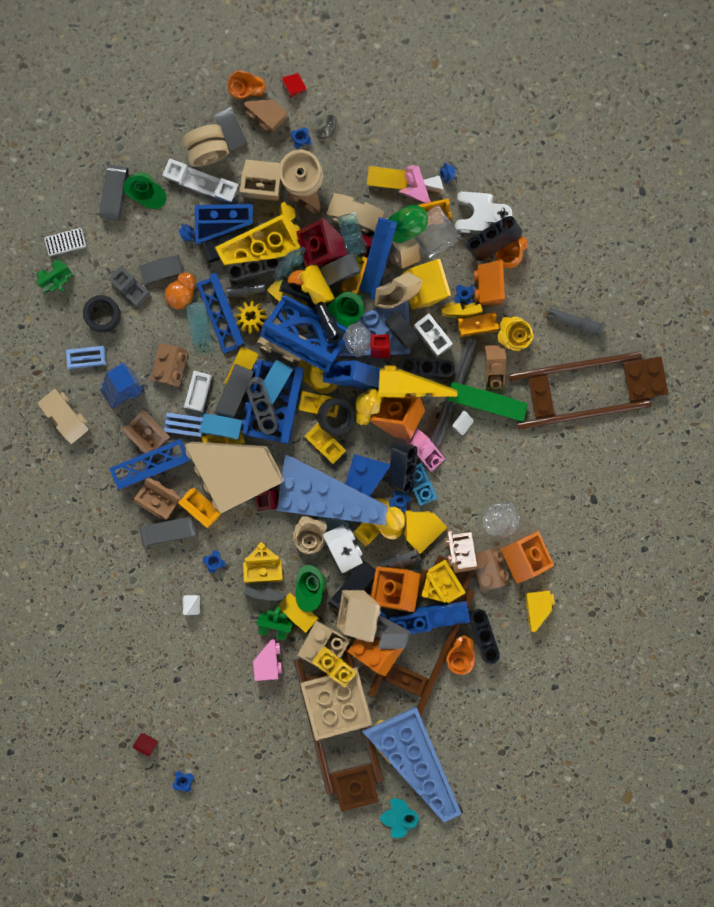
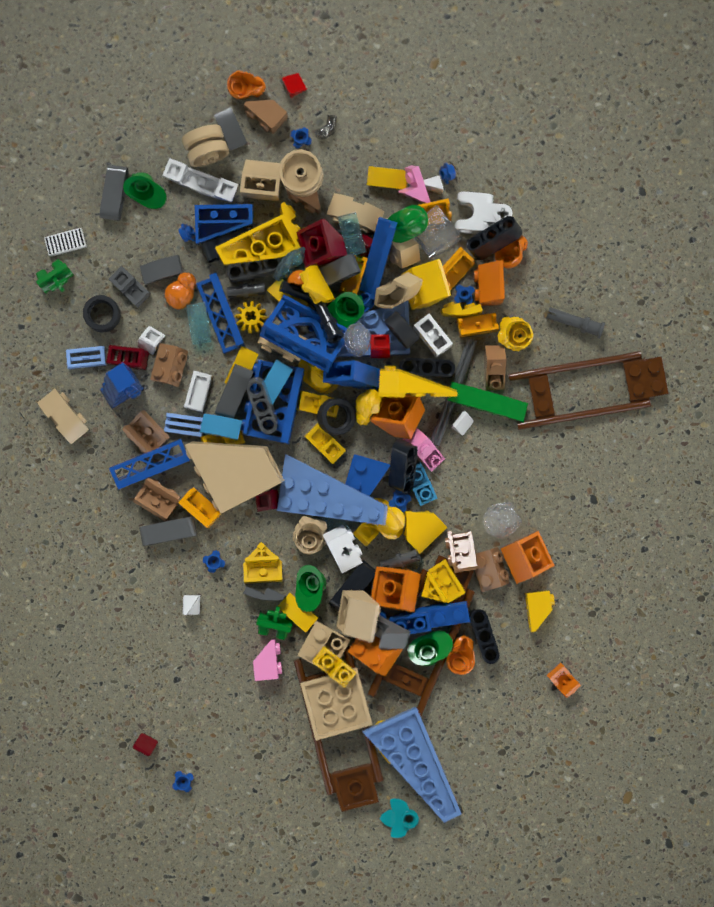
(139, 359): none -> dark red slope
(150, 340): none -> white slope
(368, 303): none -> blue plate
(430, 648): none -> green piece
(457, 267): none -> light orange hinge
(563, 680): none -> orange bracket

